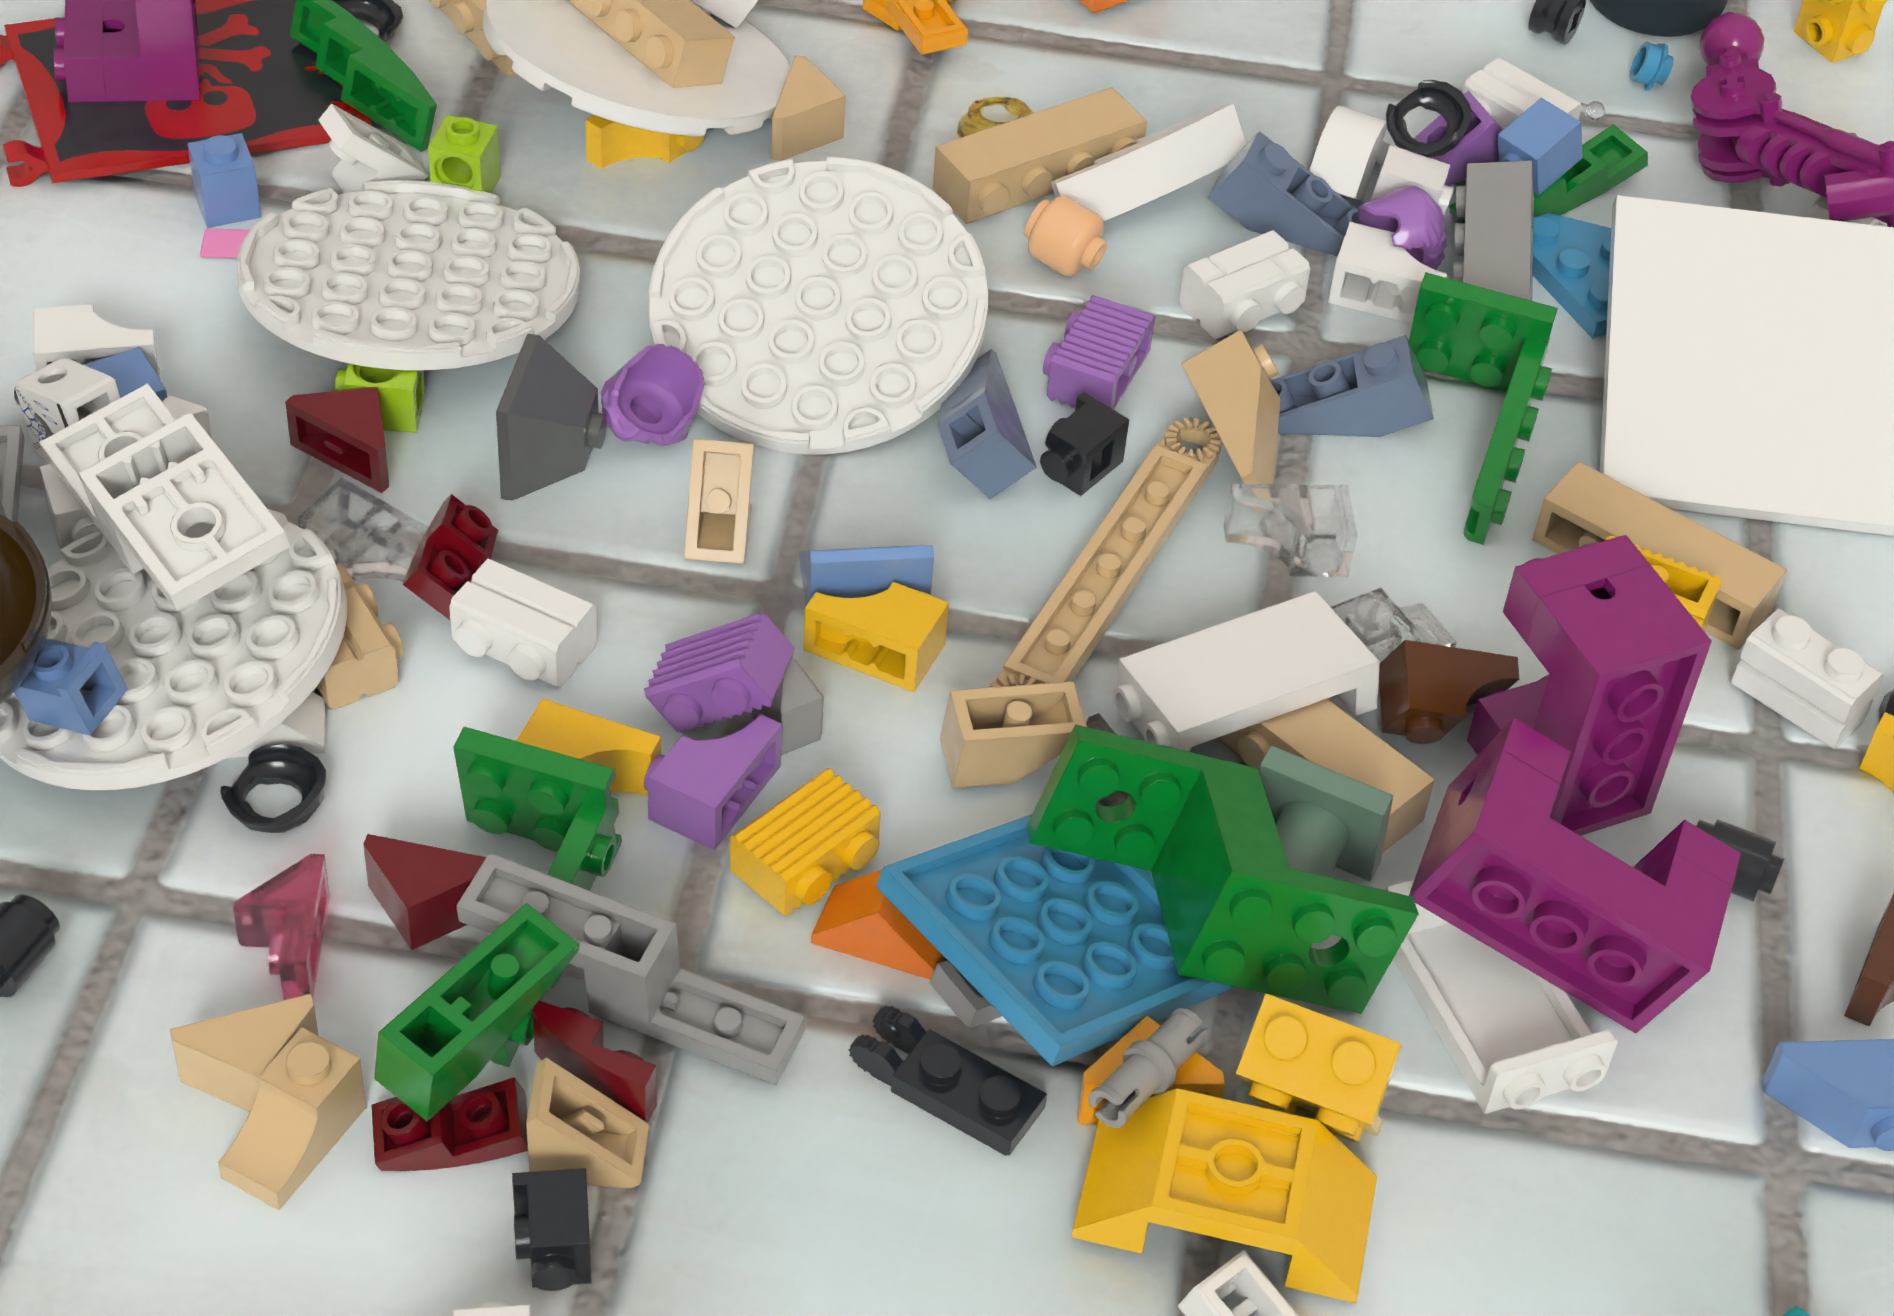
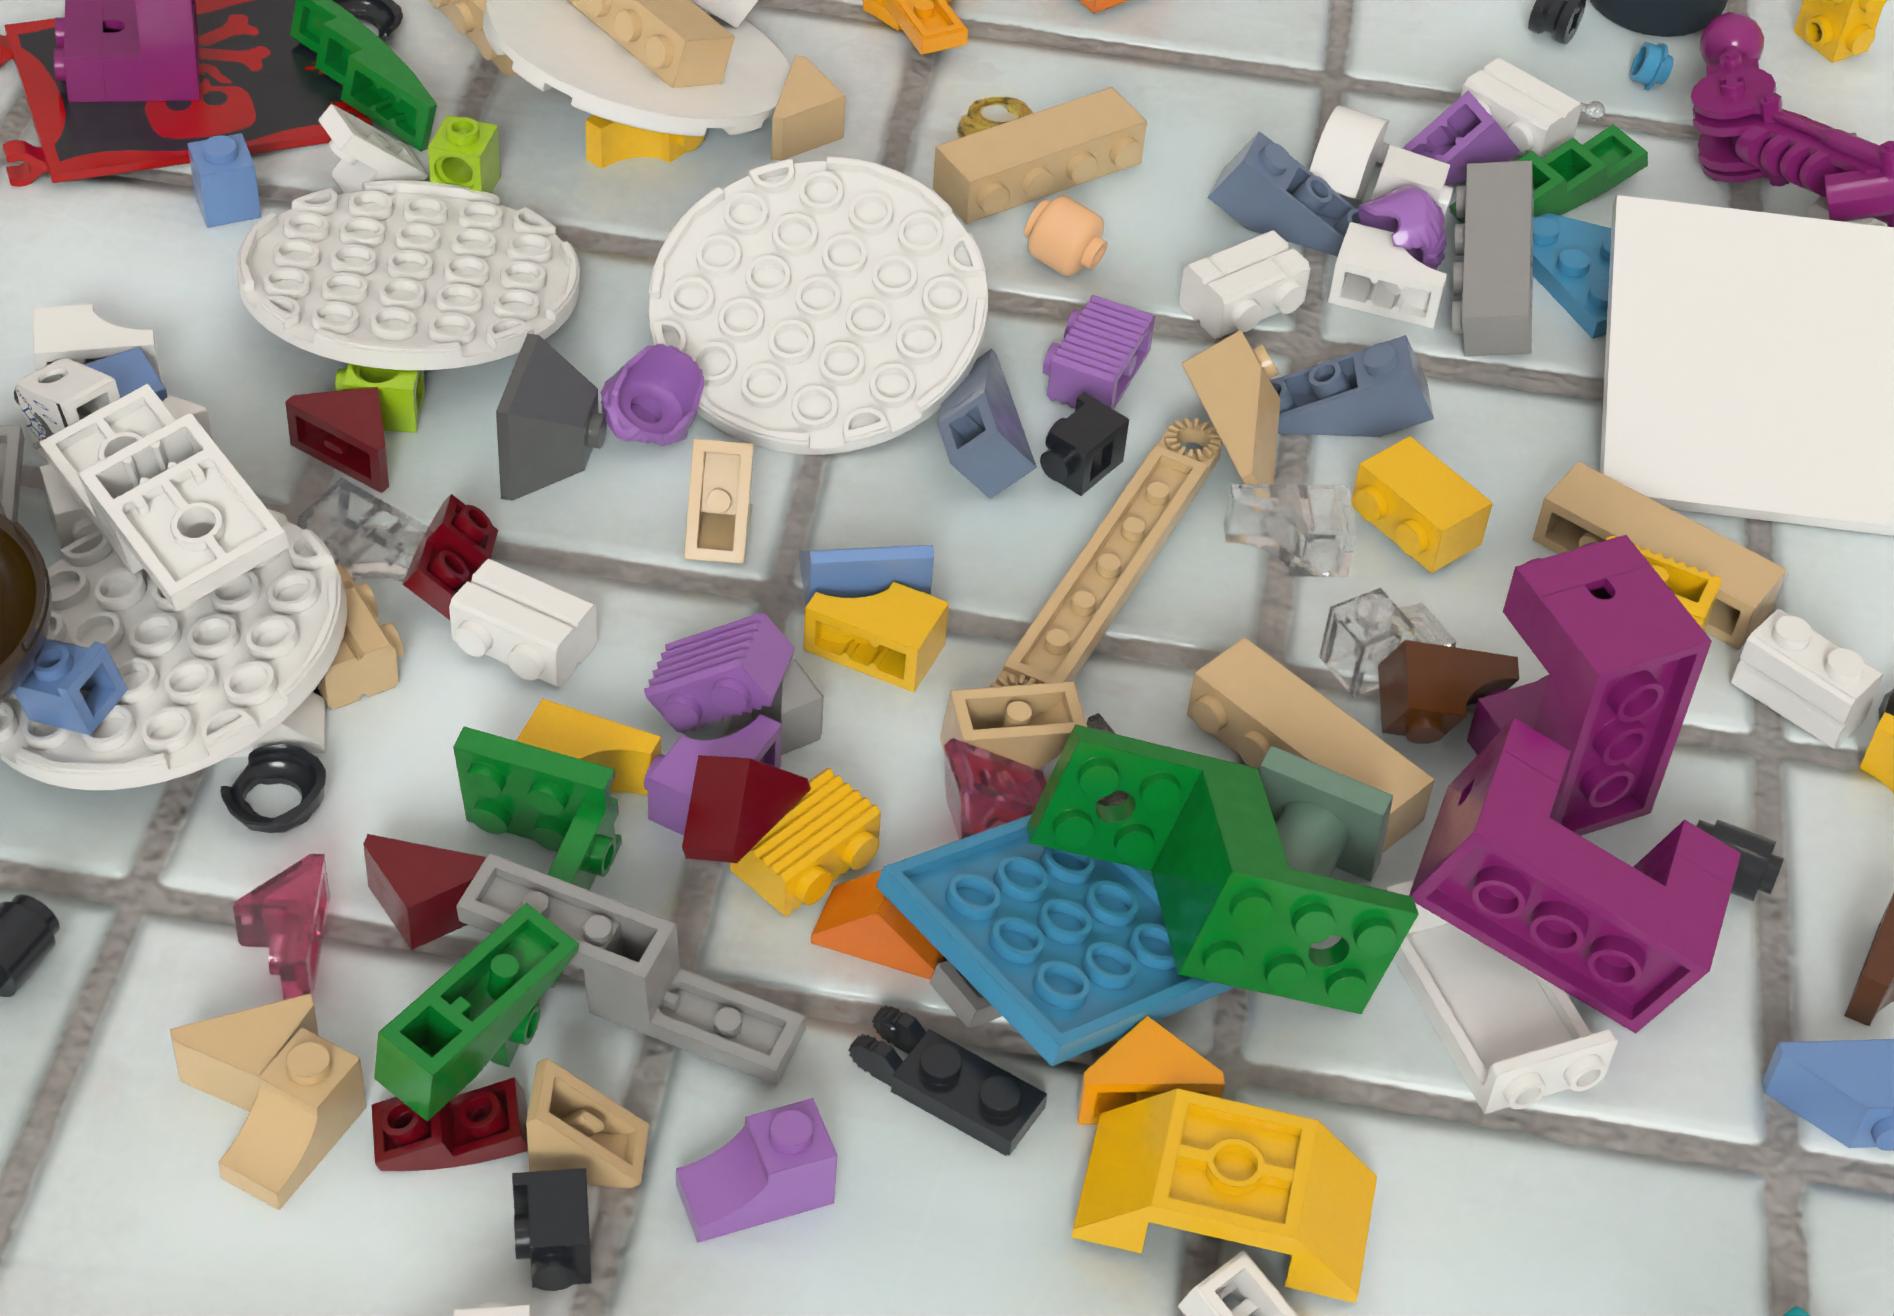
(222, 243): bright pink sticker -> none
(576, 1045): dark red slope -> none
(736, 806): none -> dark red slope
(764, 1174): none -> medium lavender arch
(987, 787): none -> clear pink slope
(1148, 1067): light grey pin -> none
(1156, 164): white slope -> none
(1246, 674): white panel -> none
(1318, 1066): yellow bracket -> none
(1421, 504): none -> yellow brick
(1437, 97): black piece -> none
(1498, 345): green bracket -> none
(1545, 137): medium blue brick -> none

